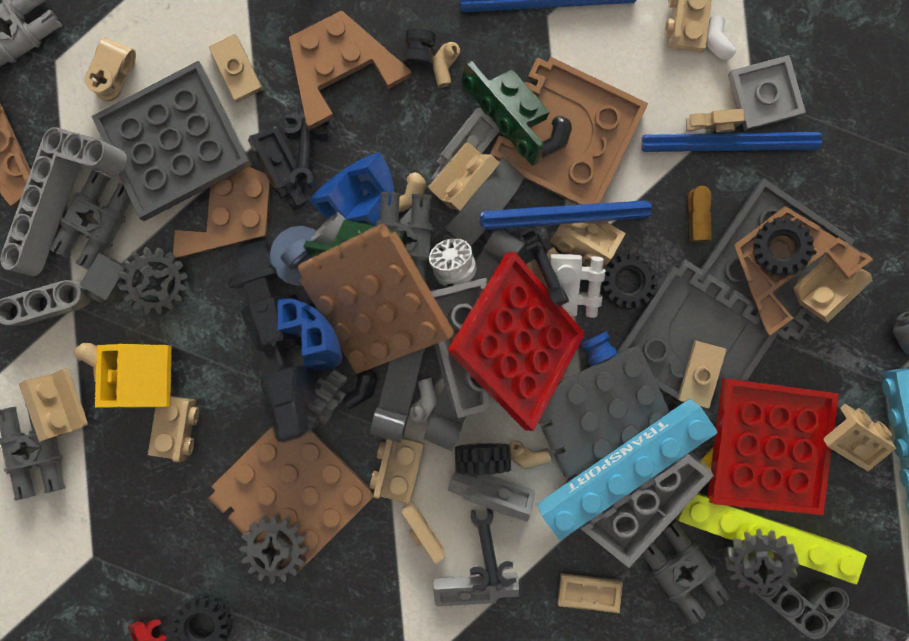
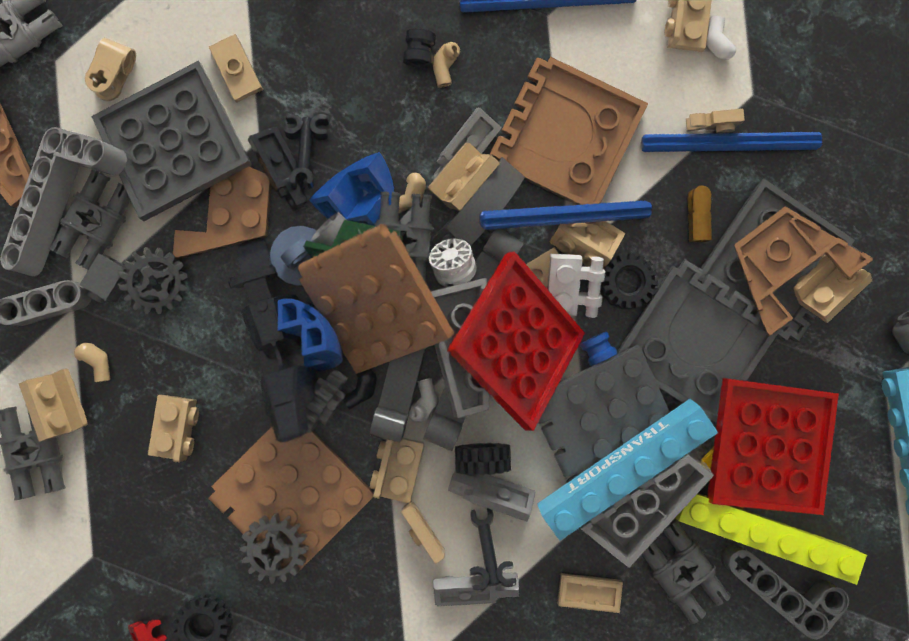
(133, 376): yellow slope -> none
(332, 52): medium nougat wing -> none
(510, 106): dark green bracket -> none
(527, 459): tan arm -> none
(535, 246): black bar -> none
(560, 136): black arm -> none
(702, 373): tan plate -> none
(767, 92): light grey plate -> none
(777, 558): dark grey gear -> none
(788, 228): black tyre -> none
(860, 439): tan bracket -> none

